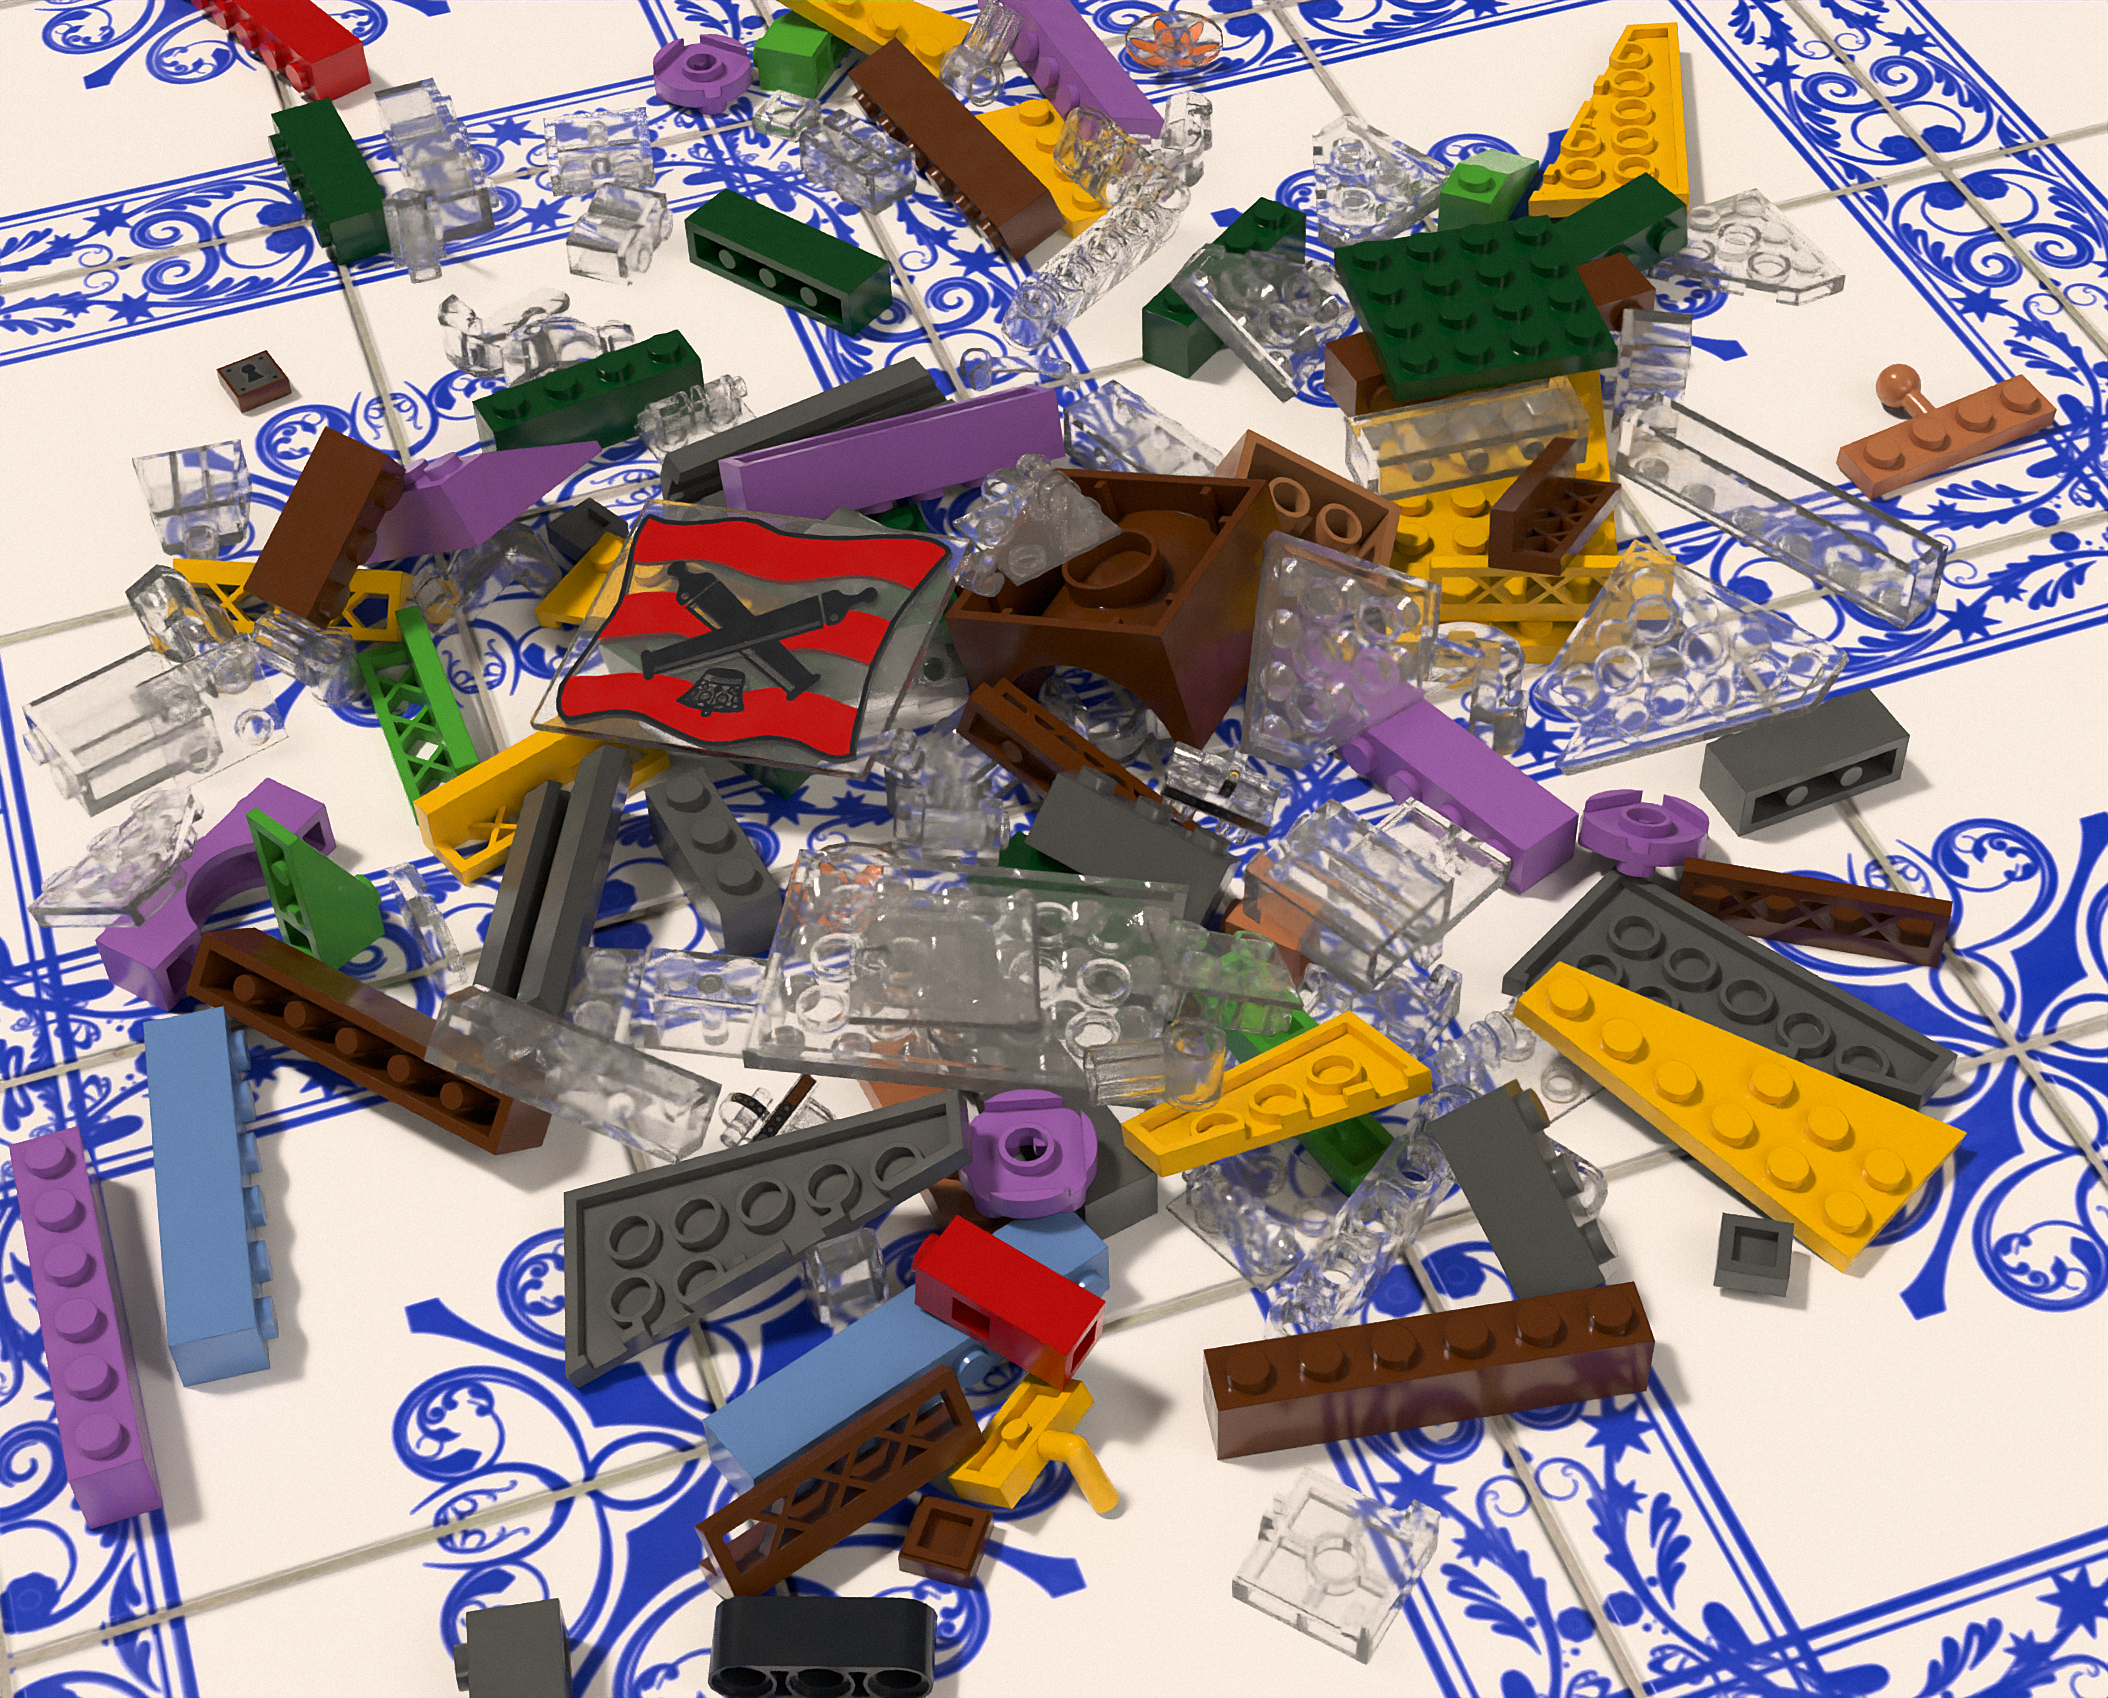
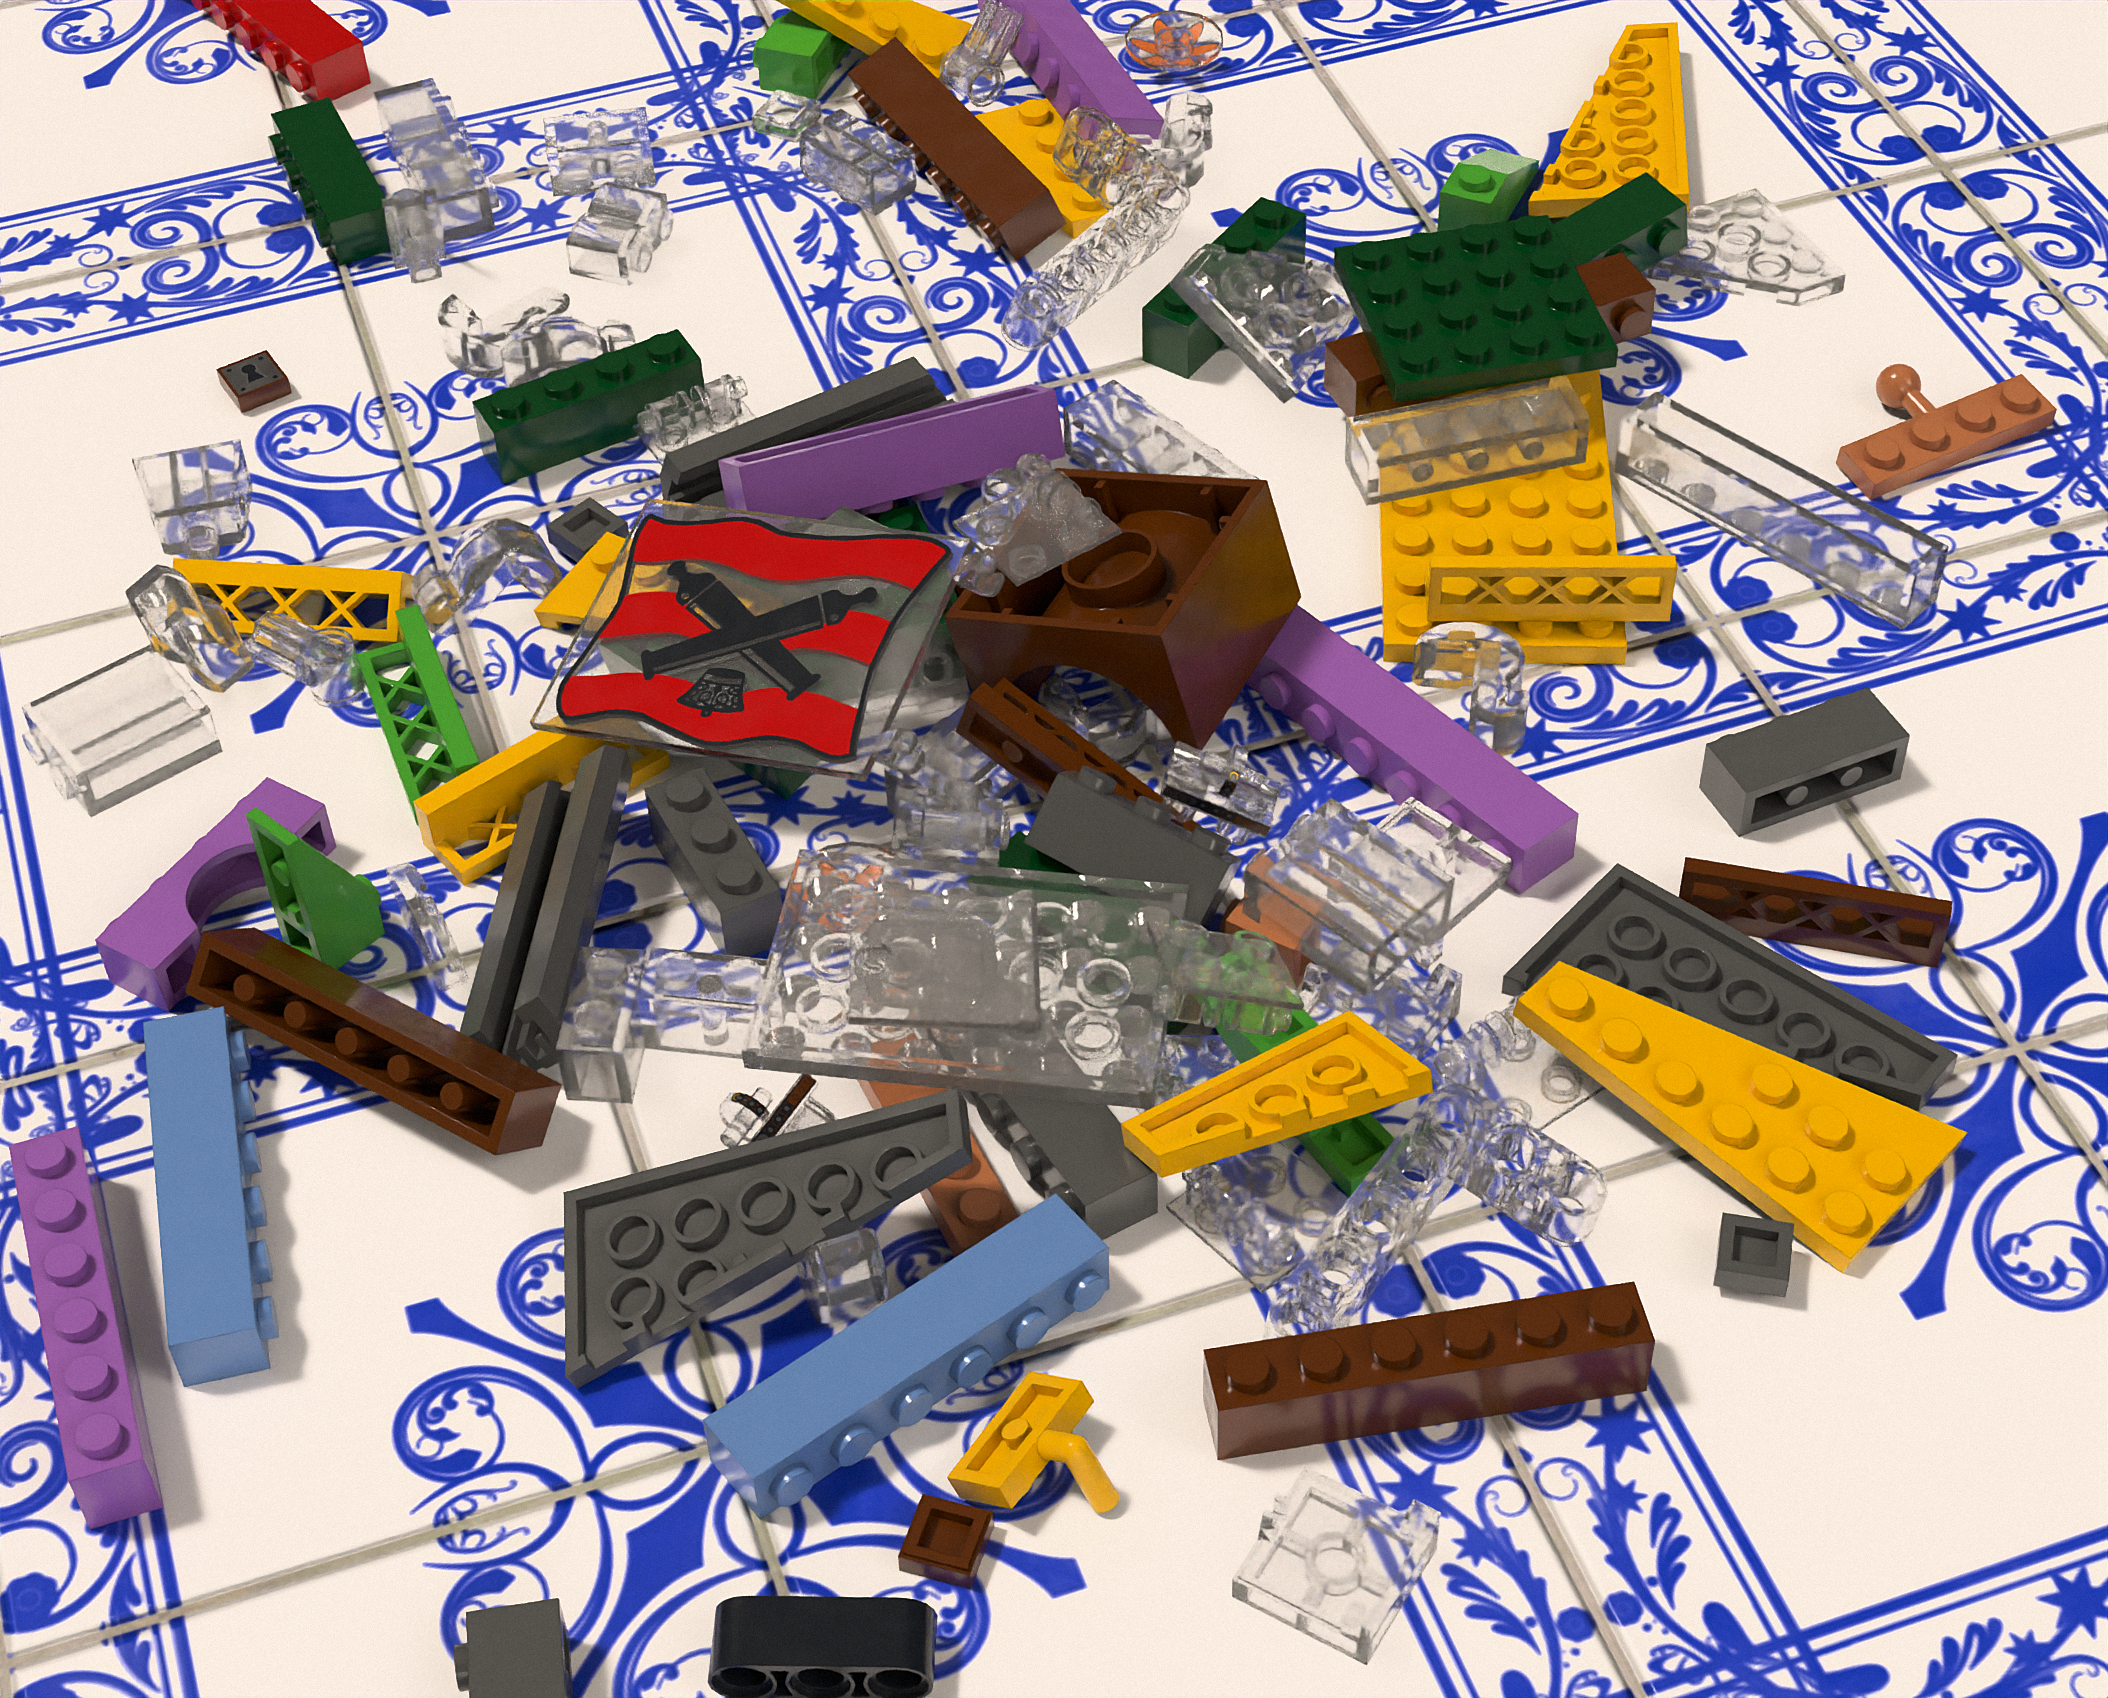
(127, 868): clear plate -> none
(211, 711): clear hinge -> none
(326, 529): reddish brown slope -> none
(471, 497): medium lavender slope -> none
(573, 1073): clear brick -> none
(702, 73): medium lavender plate -> none
(789, 262): dark green brick -> none
(847, 1495): reddish brown fence -> none
(980, 366): clear piece -> none
(1007, 1301): red brick -> none
(1035, 1187): medium lavender plate -> none
(1180, 1067): clear piece -> none
(1316, 501): medium nougat slope -> none
(1338, 650): clear wing -> none
(1370, 183): clear plate -> none
(1525, 1193): dark grey brick -> none
(1548, 513): reddish brown fence -> none
(1643, 832): medium lavender plate -> none
(1650, 358): clear brick -> none
(1678, 663): clear wing -> none

